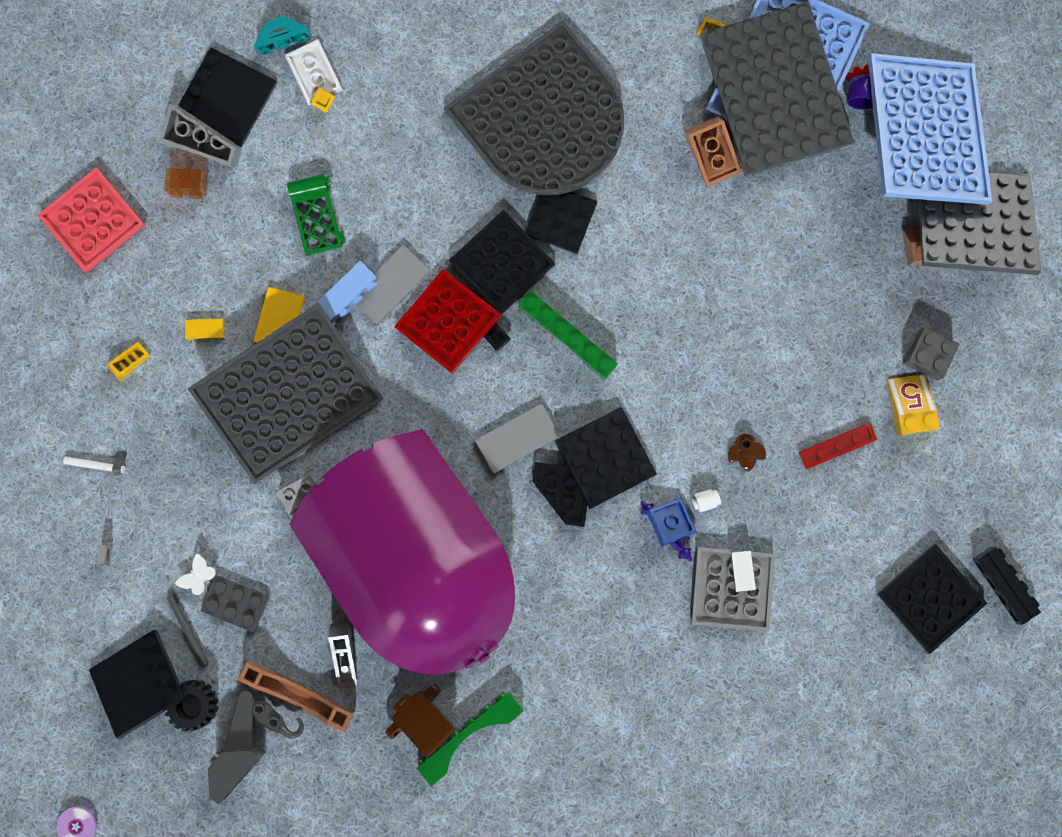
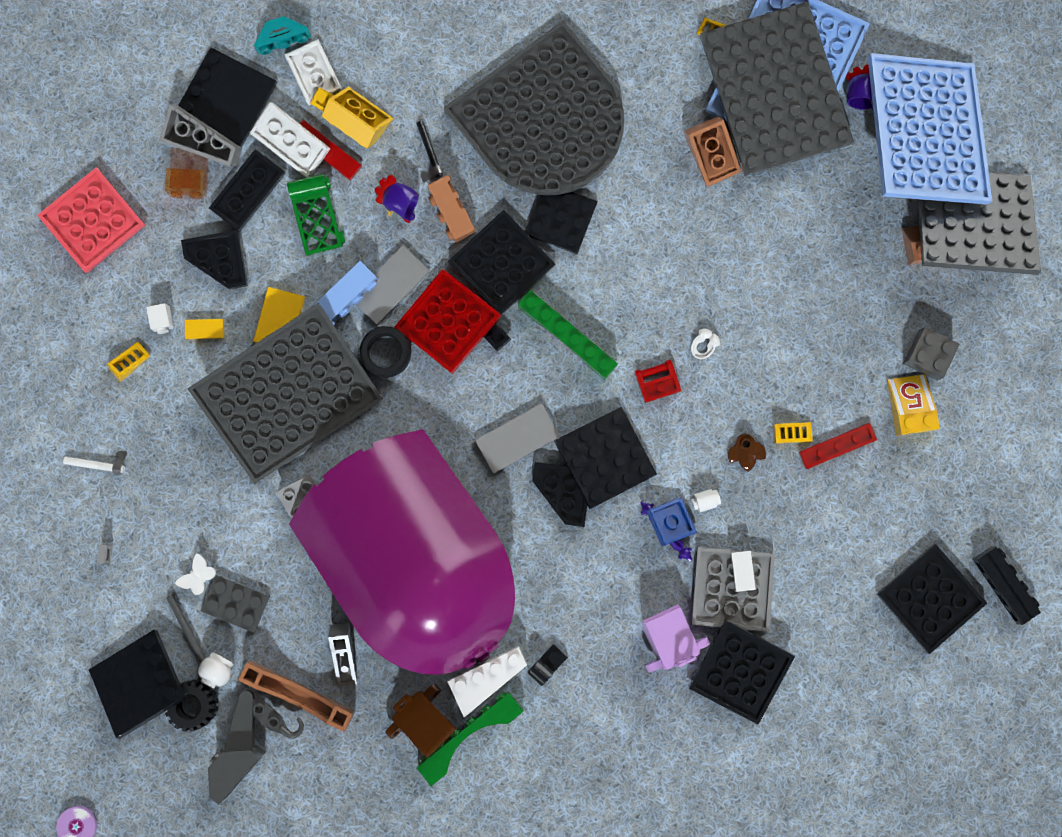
(160, 318): none -> white brick
(215, 671): none -> white piece
(218, 257): none -> black plate
(247, 190): none -> black plate
(289, 140): none -> white tile
(336, 157): none -> red tile
(356, 117): none -> yellow slope
(380, 332): none -> black tyre
(397, 198): none -> dark purple piece
(436, 170): none -> black piece
(450, 209): none -> nougat wedge
(484, 679): none -> white wedge
(547, 665): none -> black plate
(659, 387): none -> red plate
(671, 639): none -> lavender piece
(703, 334): none -> white piece
(741, 671): none -> black plate
(777, 432): none -> yellow slope

